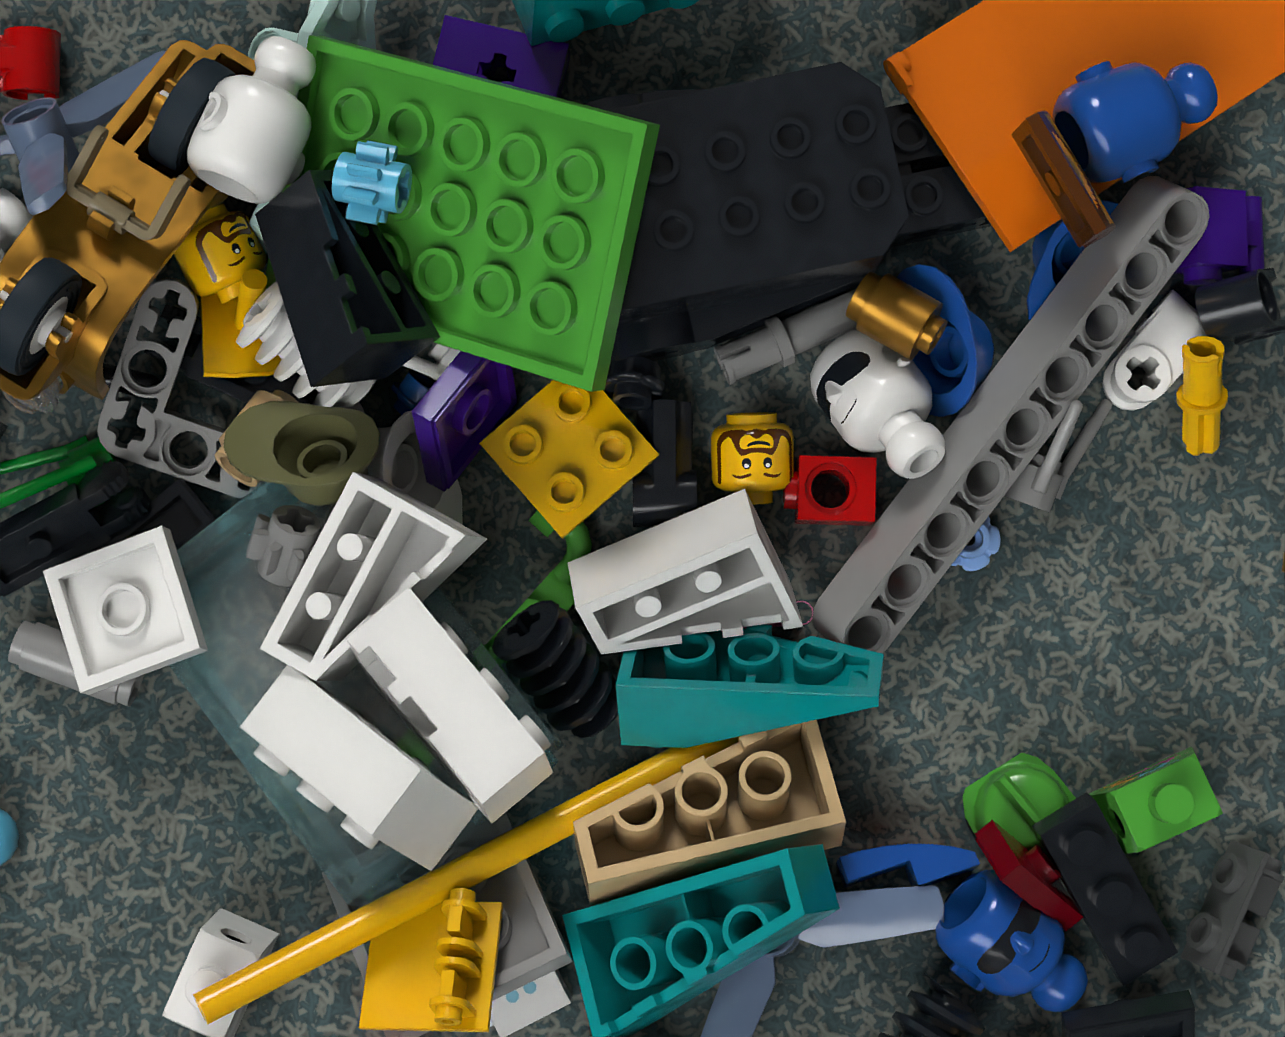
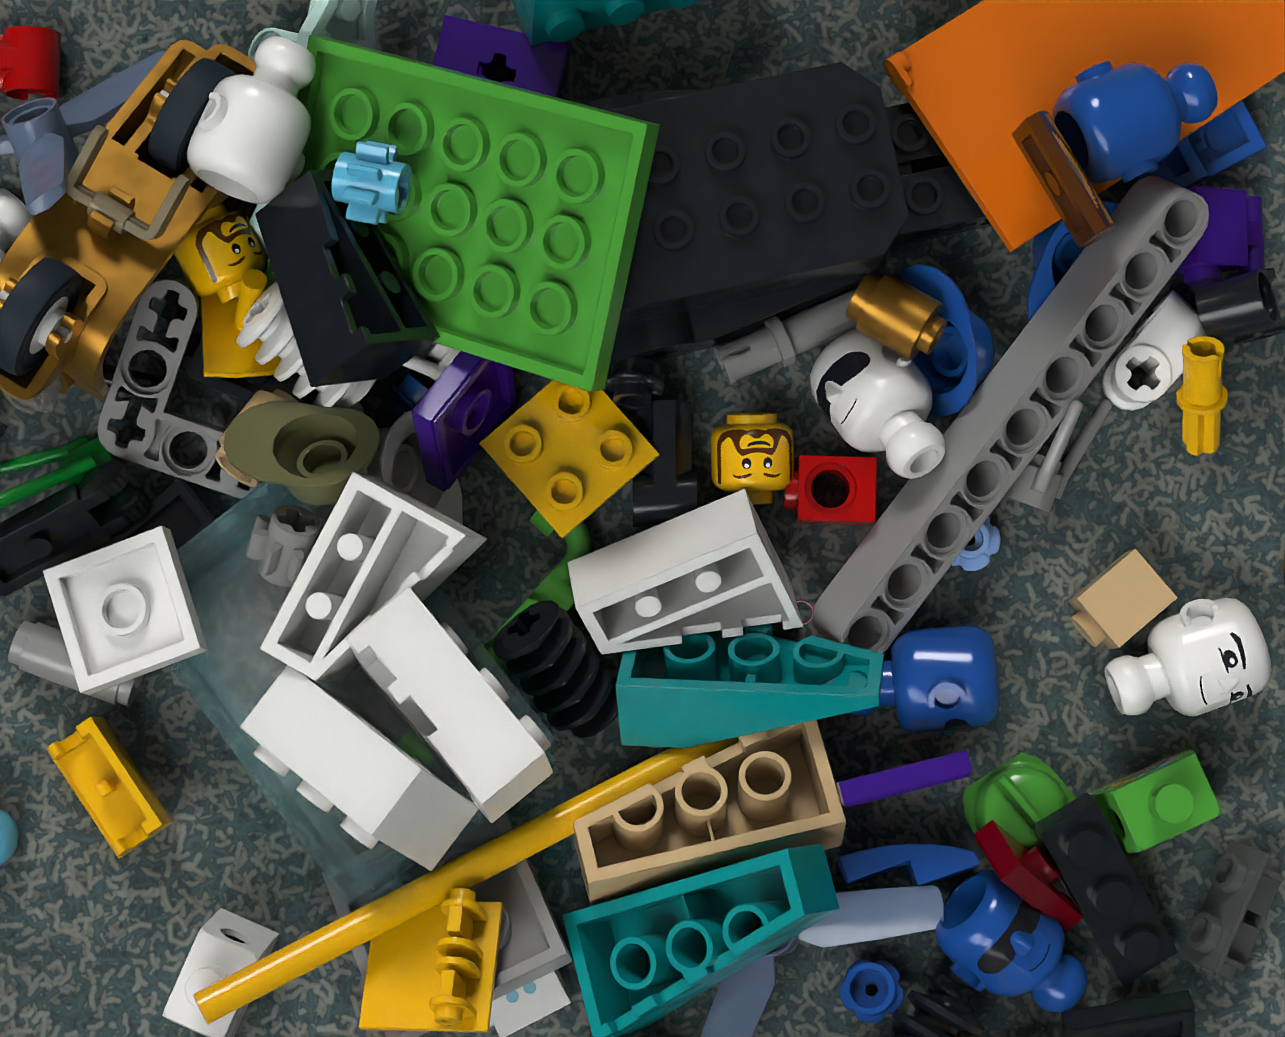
(109, 786): none -> yellow hinge
(854, 987): none -> blue plate
(904, 779): none -> dark purple tile
(941, 680): none -> blue piece
(1120, 601): none -> tan brick
(1195, 660): none -> white piece
(1212, 148): none -> blue slope

